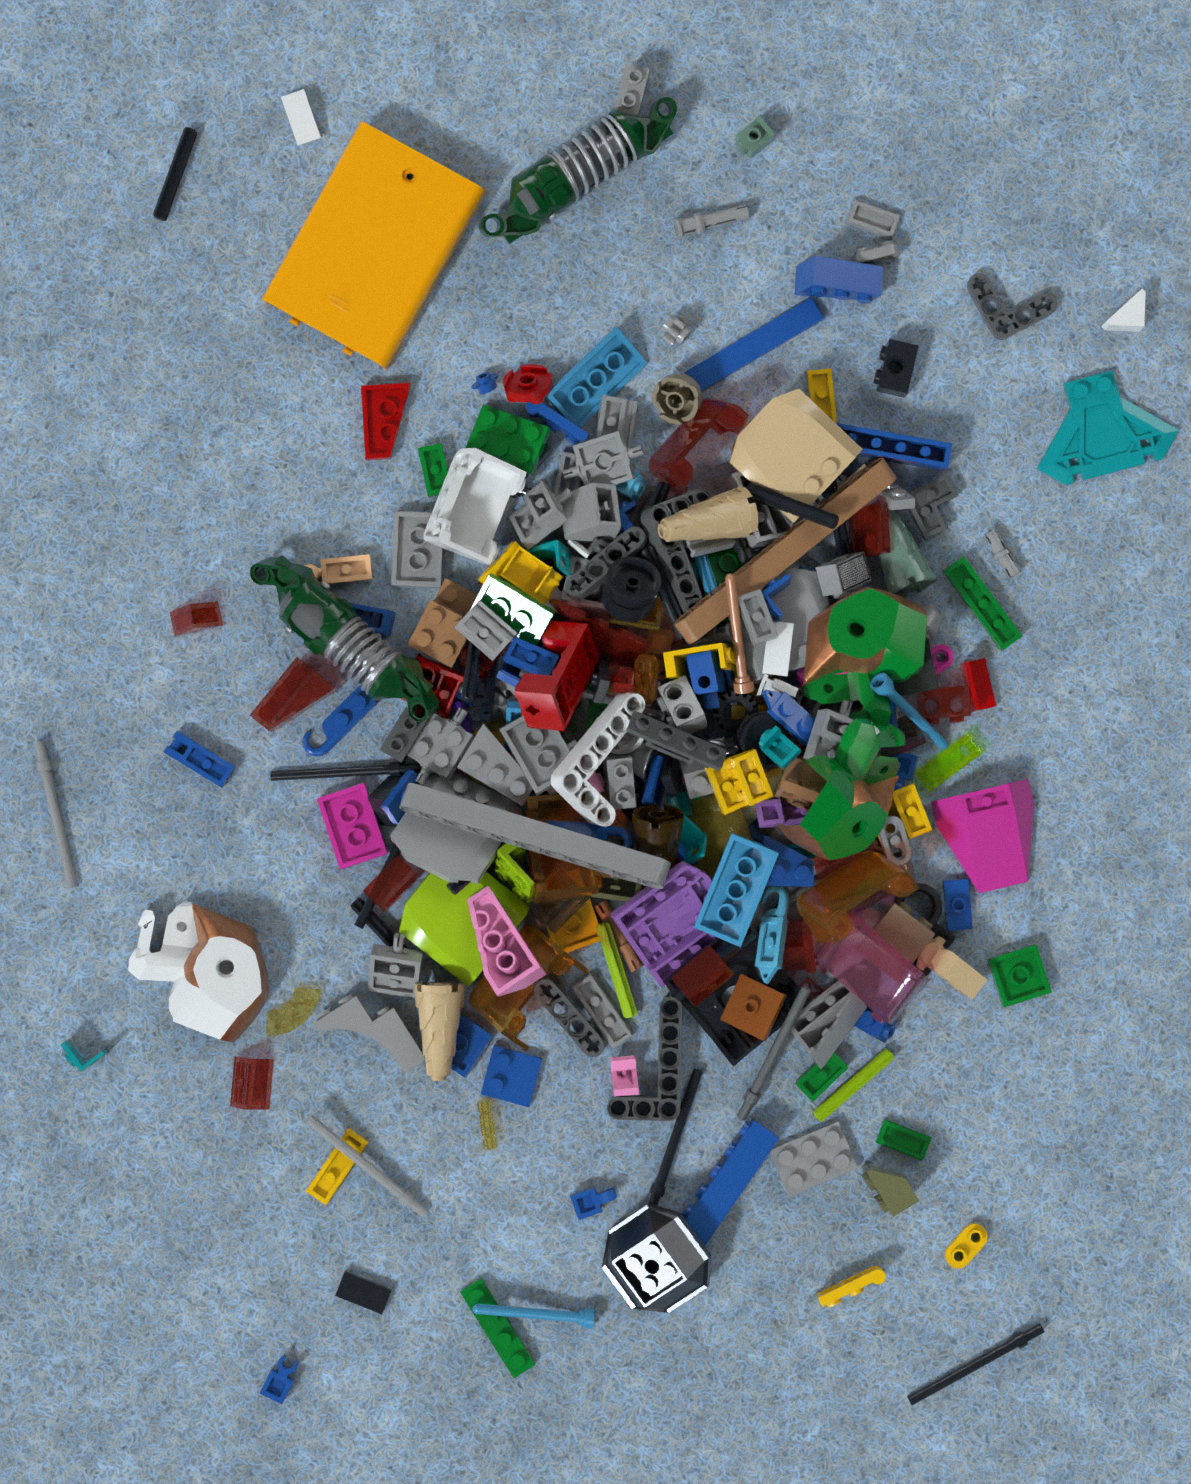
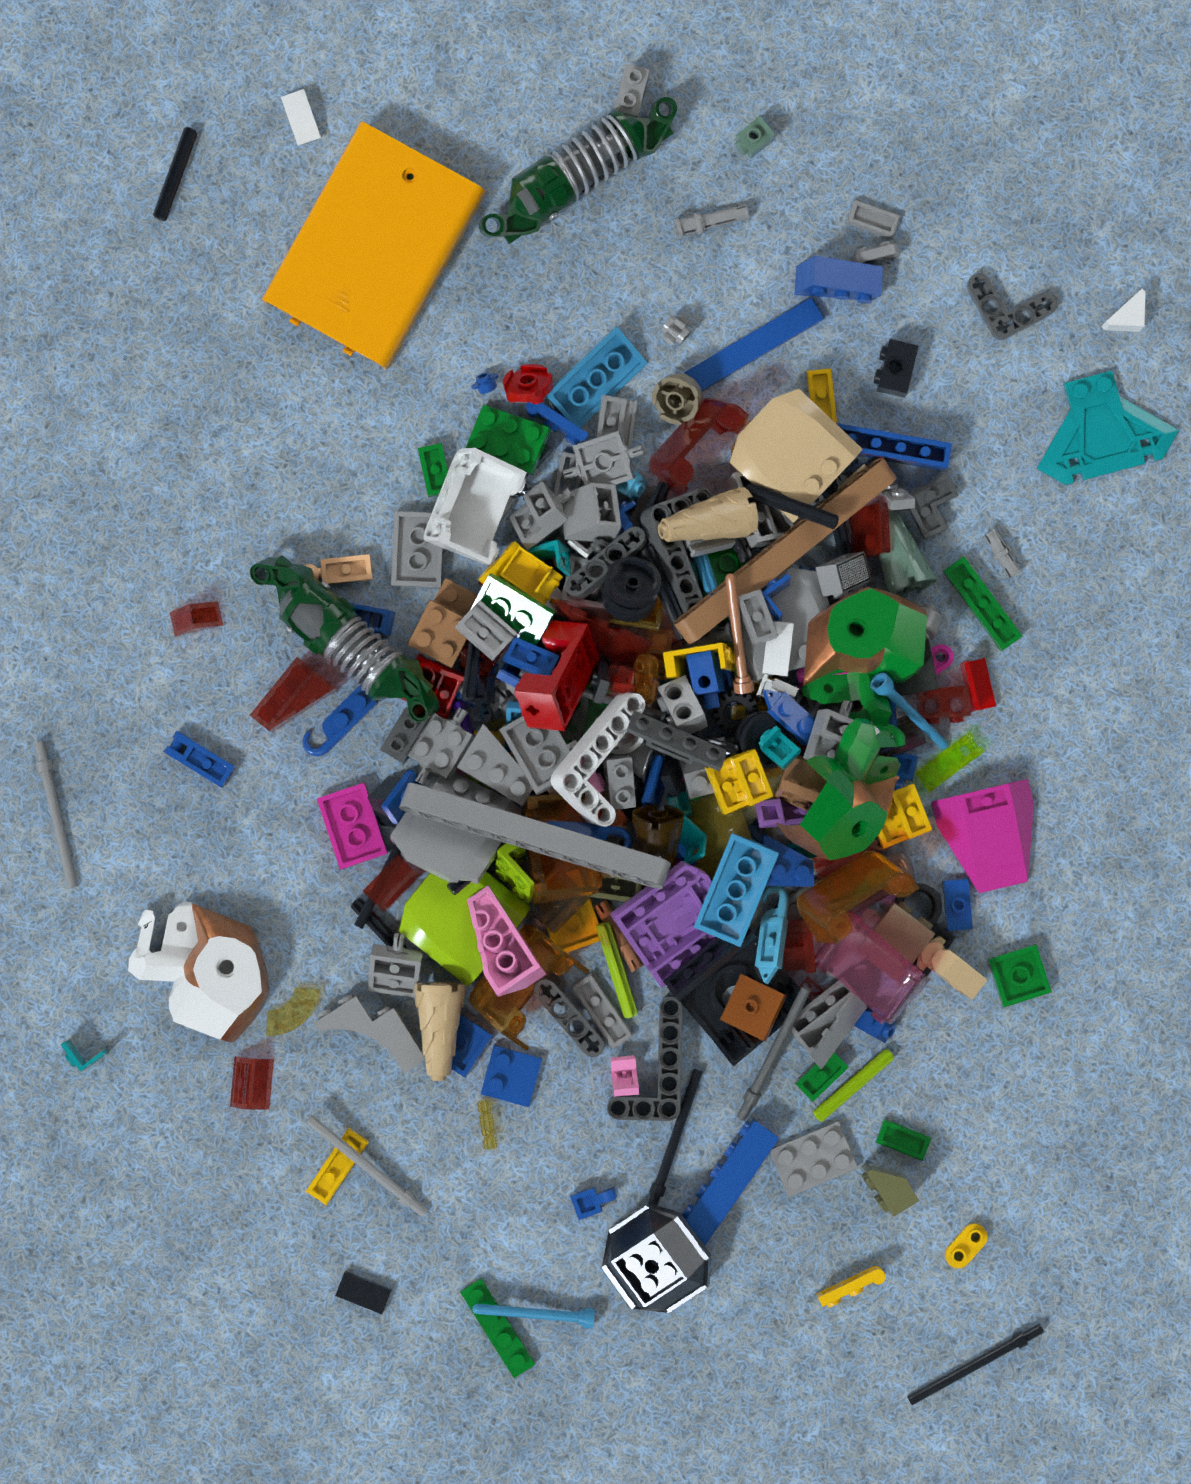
(278, 1382): blue plate -> none
(382, 416): red wing -> none
(394, 769): black bar -> none
(702, 976): clear red panel -> none
(896, 839): light grey plate -> none

